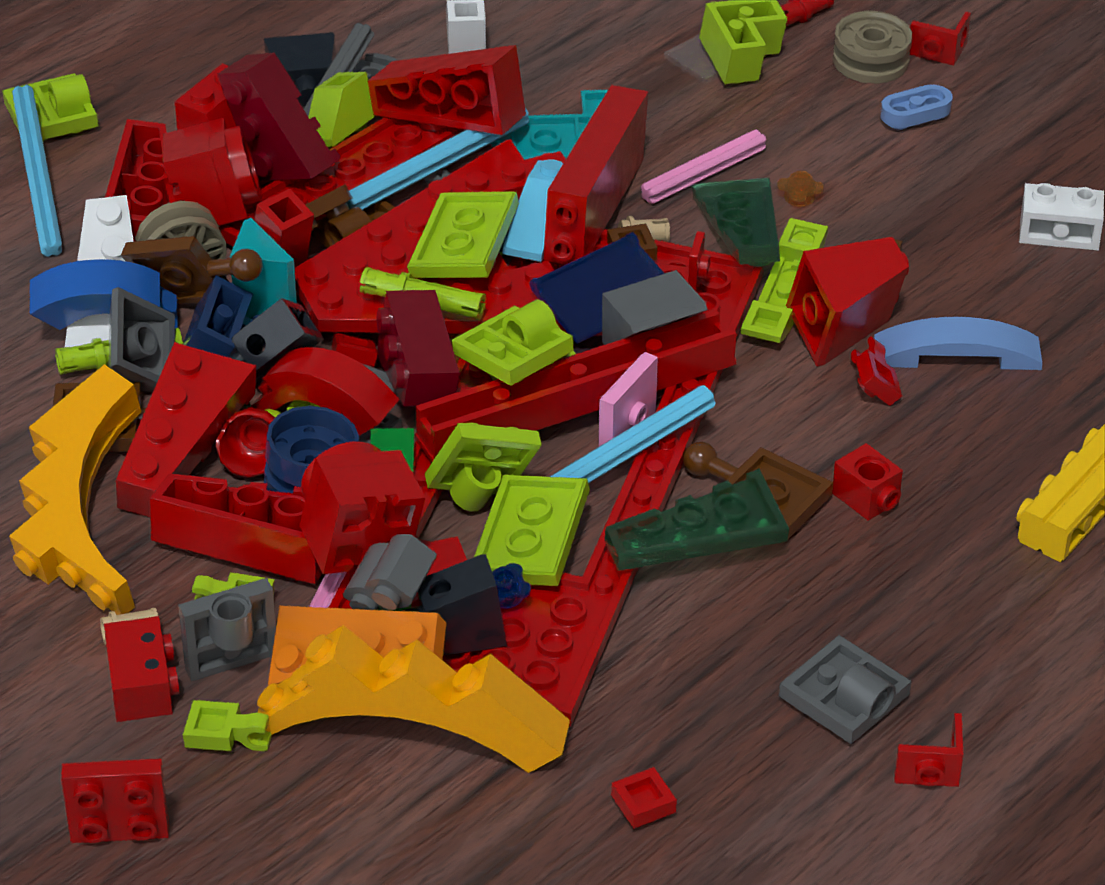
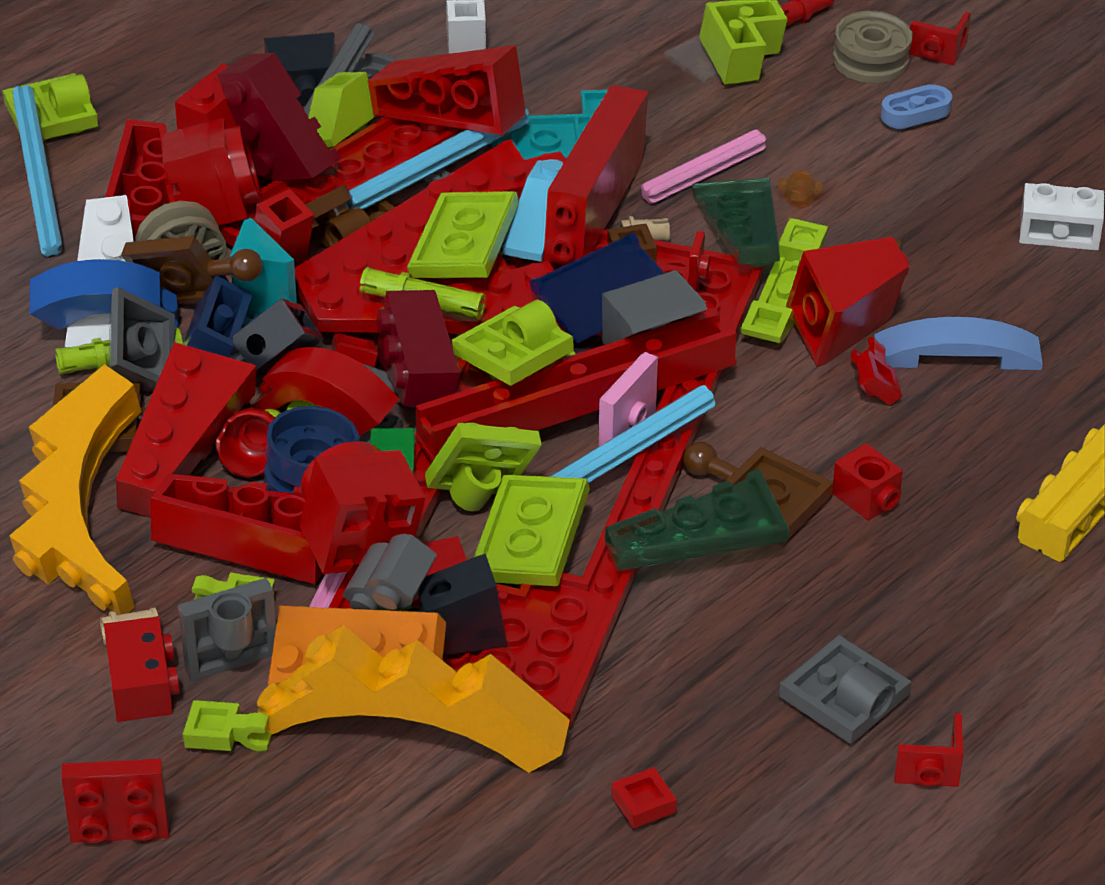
(511, 585): clear blue plate -> none

